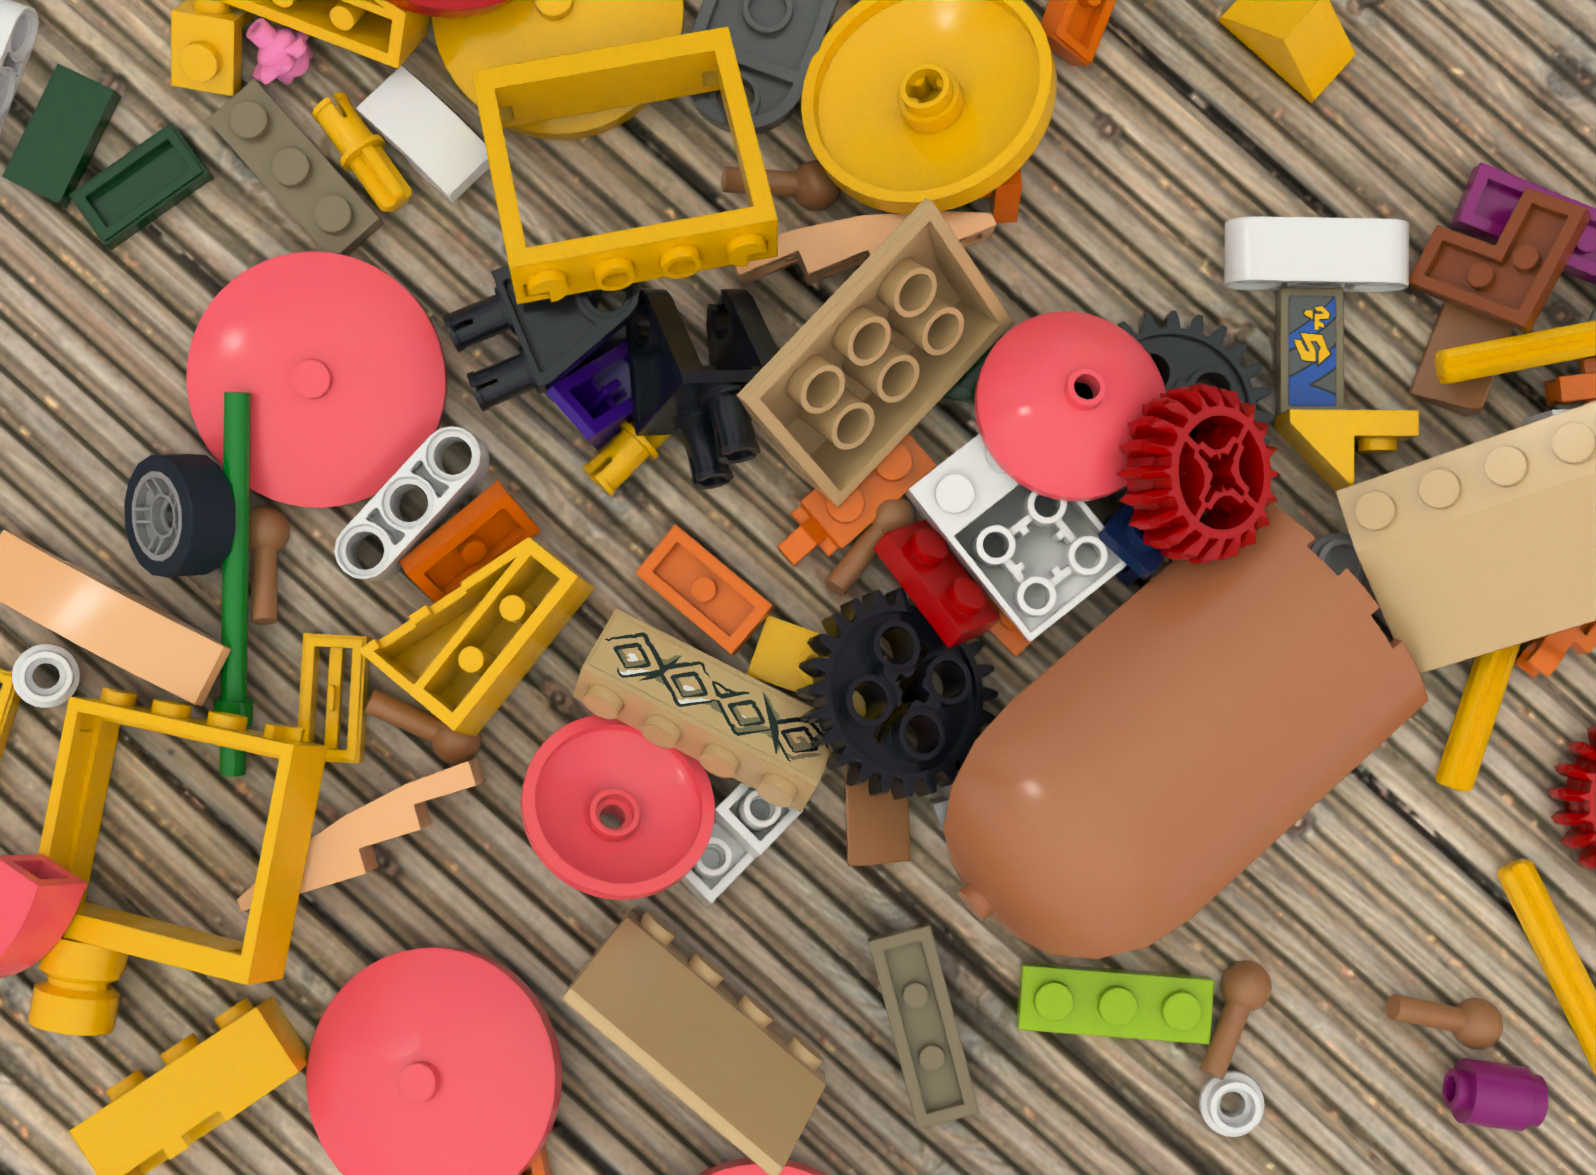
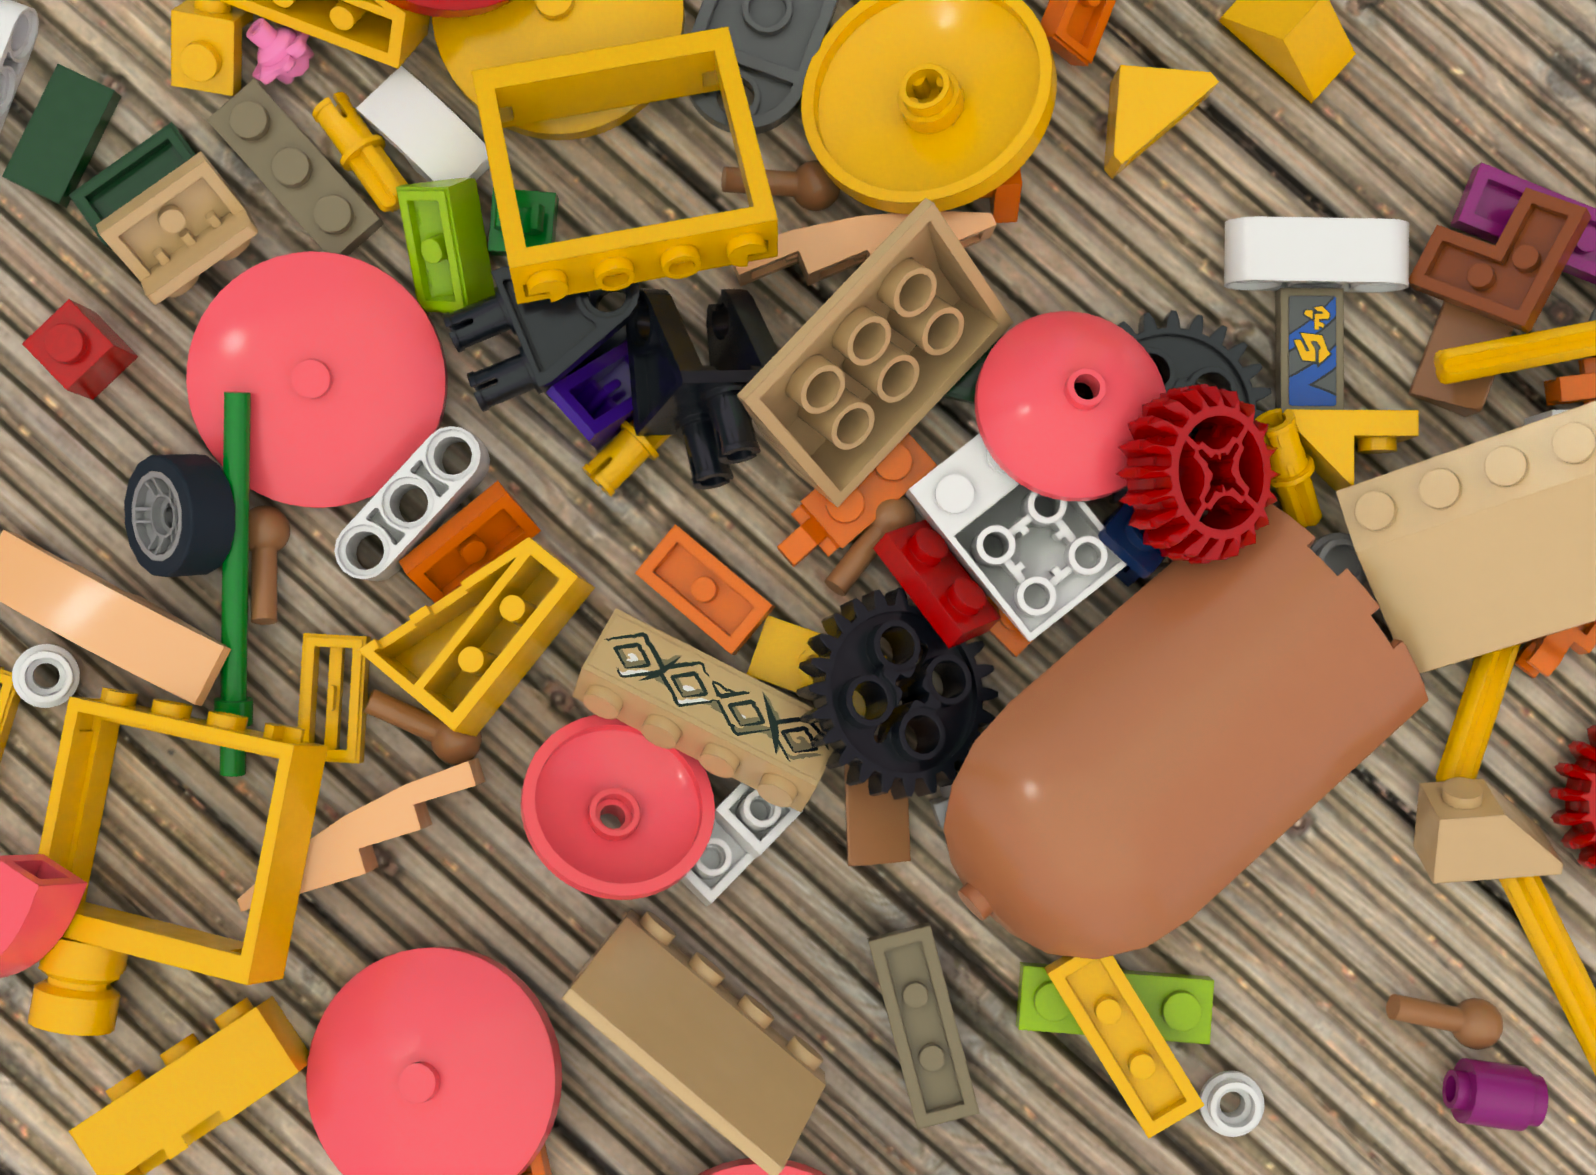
(80, 350): none -> red brick
(179, 229): none -> tan bracket
(446, 243): none -> lime slope
(538, 219): none -> green tile
(1125, 1040): none -> yellow plate
(1146, 106): none -> yellow slope
(1245, 989): medium nougat bar -> none
(1294, 465): none -> yellow axle
(1477, 834): none -> tan slope

